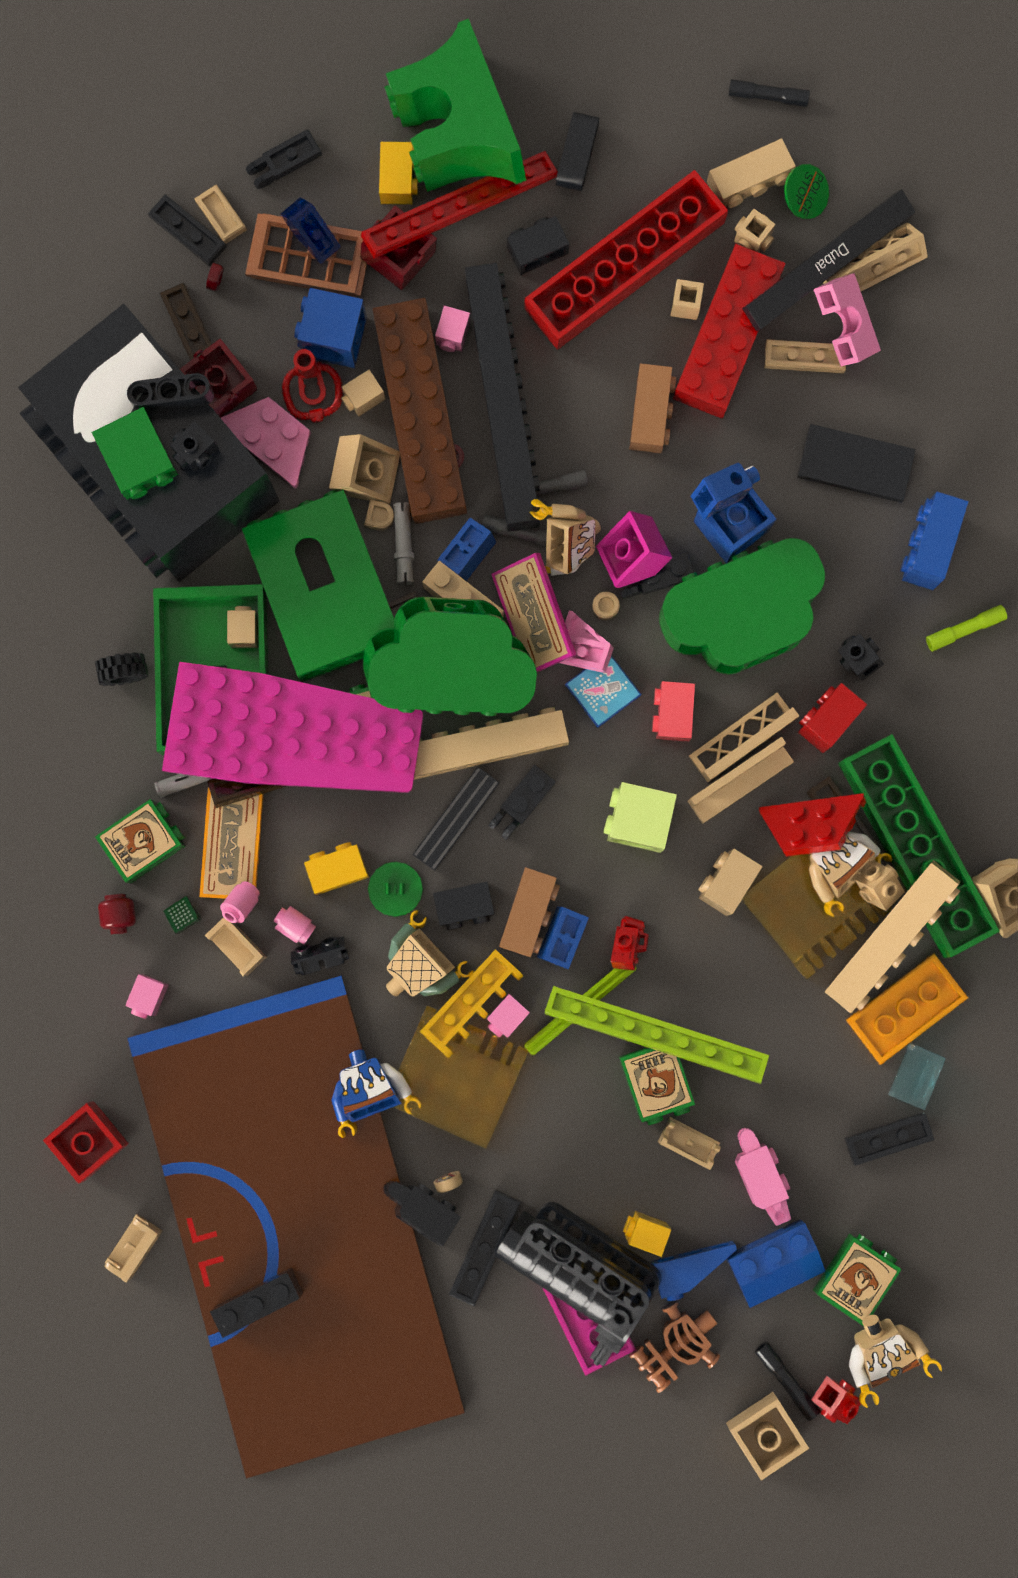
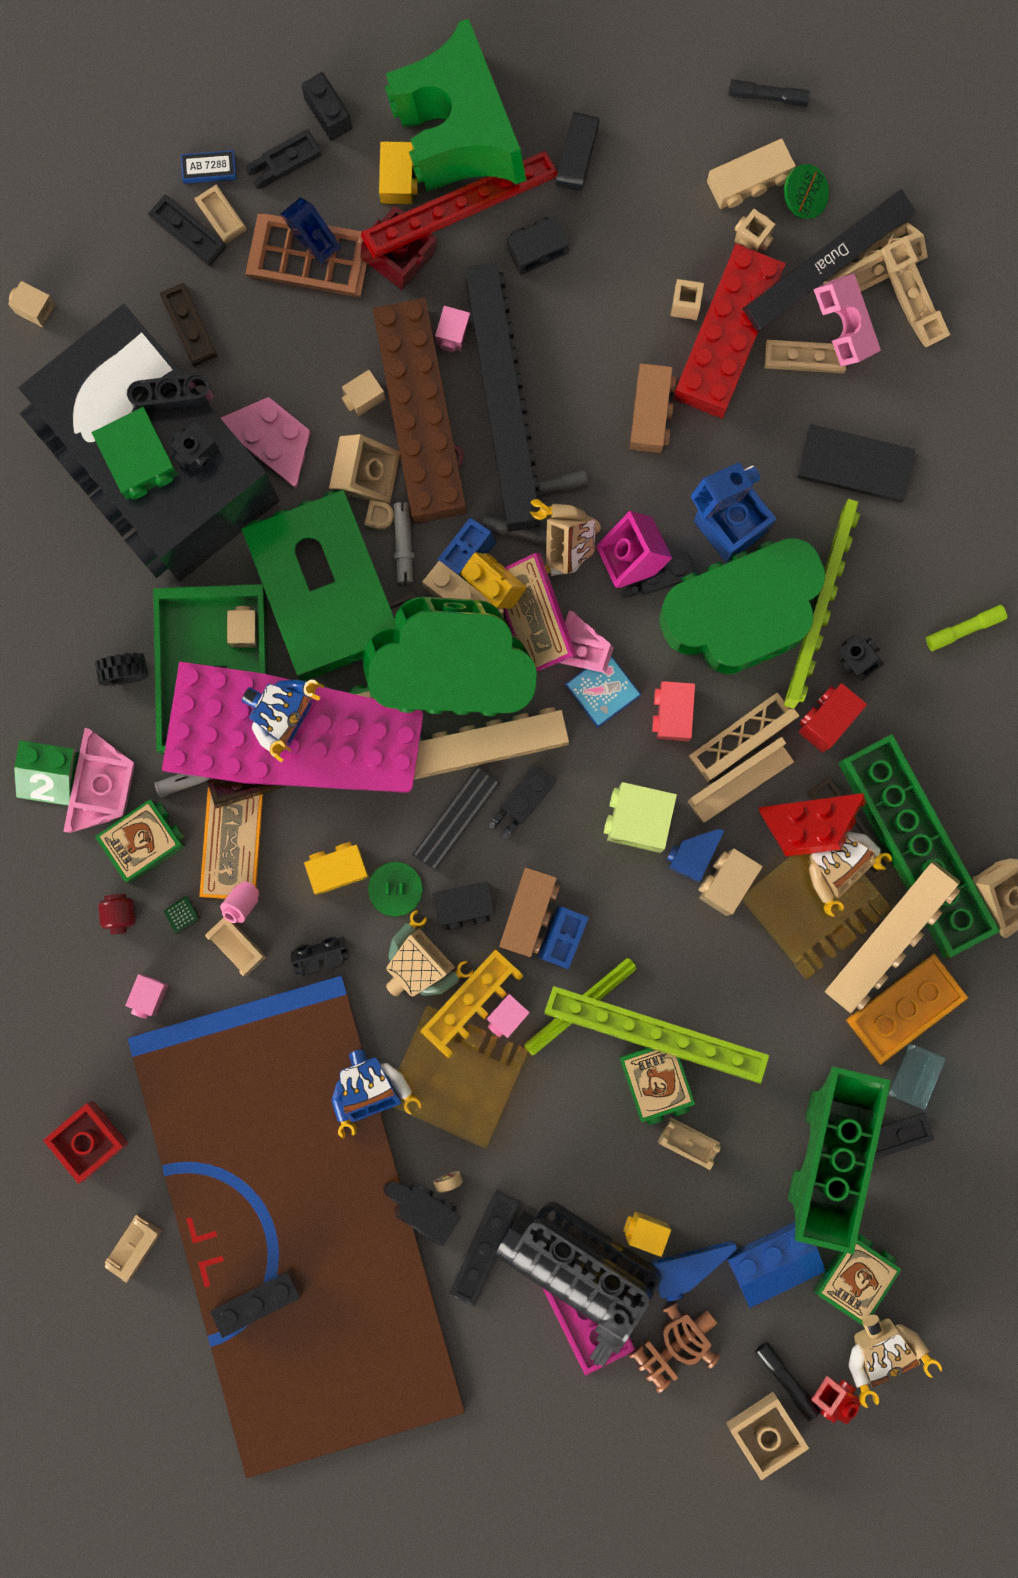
(31, 303): none -> tan brick
(45, 772): none -> green slope
(99, 784): none -> bright pink wing
(208, 167): none -> tile
(214, 277): dark red tile -> none
(225, 374): dark red brick -> none
(280, 712): none -> torso
(294, 925): bright pink brick -> none
(305, 368): red piece -> none
(326, 106): none -> black brick
(331, 327): blue brick -> none
(493, 580): none -> yellow brick
(606, 605): tan tile -> none
(625, 259): red brick -> none
(627, 943): red piece -> none
(694, 854): none -> blue slope
(761, 1177): bright pink hinge -> none
(812, 641): none -> lime plate
(839, 1159): none -> green piece
(880, 885): tan brick -> none
(912, 293): none -> tan slope
(933, 540): blue brick -> none

